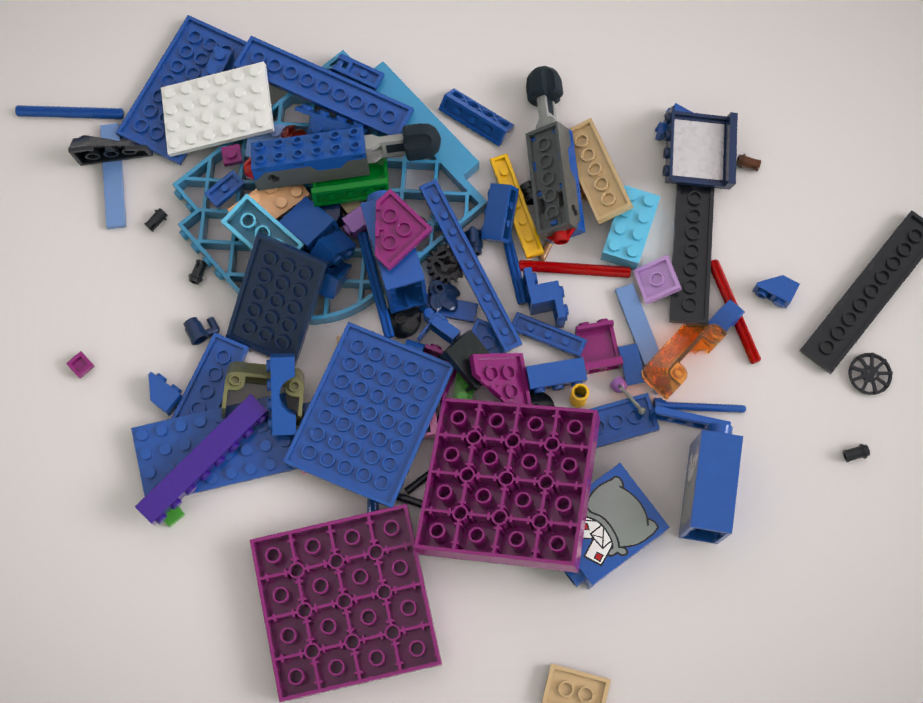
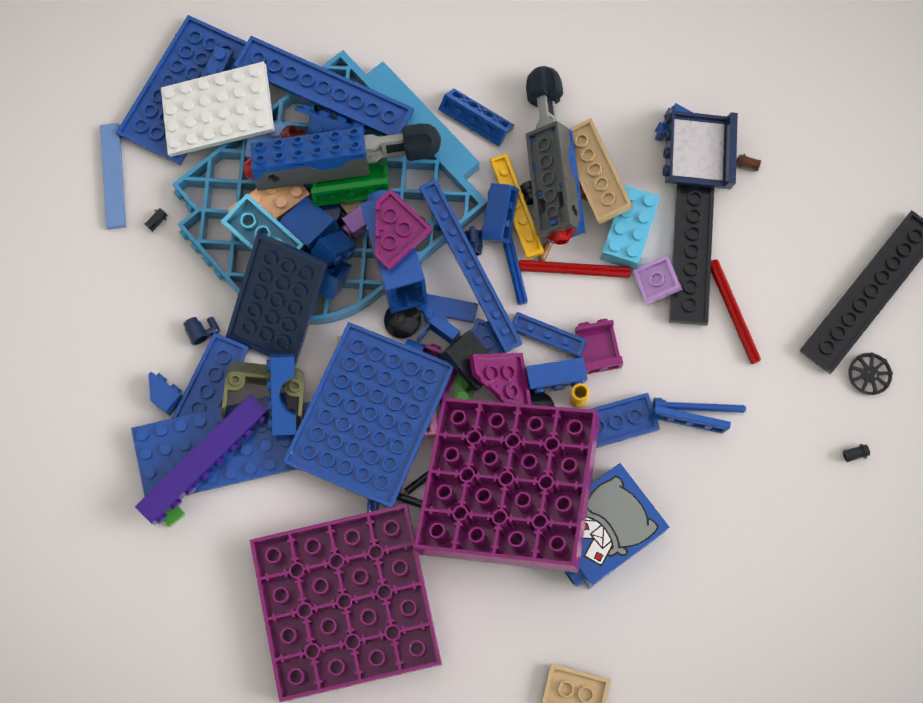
(69, 112): blue axle -> none
(80, 364): magenta plate -> none
(96, 150): black wedge -> none
(198, 271): black pin -> none
(225, 189): blue plate -> none
(232, 155): magenta plate -> none
(358, 72): blue plate -> none
(375, 285): blue axle -> none
(440, 261): black gear -> none
(444, 297): dark blue plate -> none
(545, 297): blue bracket -> none
(619, 386): hinge -> none
(632, 364): blue slope -> none
(637, 323): medium blue tile -> none
(665, 371): clear orange windscreen -> none
(711, 485): blue brick -> none
(727, 315): blue slope -> none
(777, 289): blue slope -> none

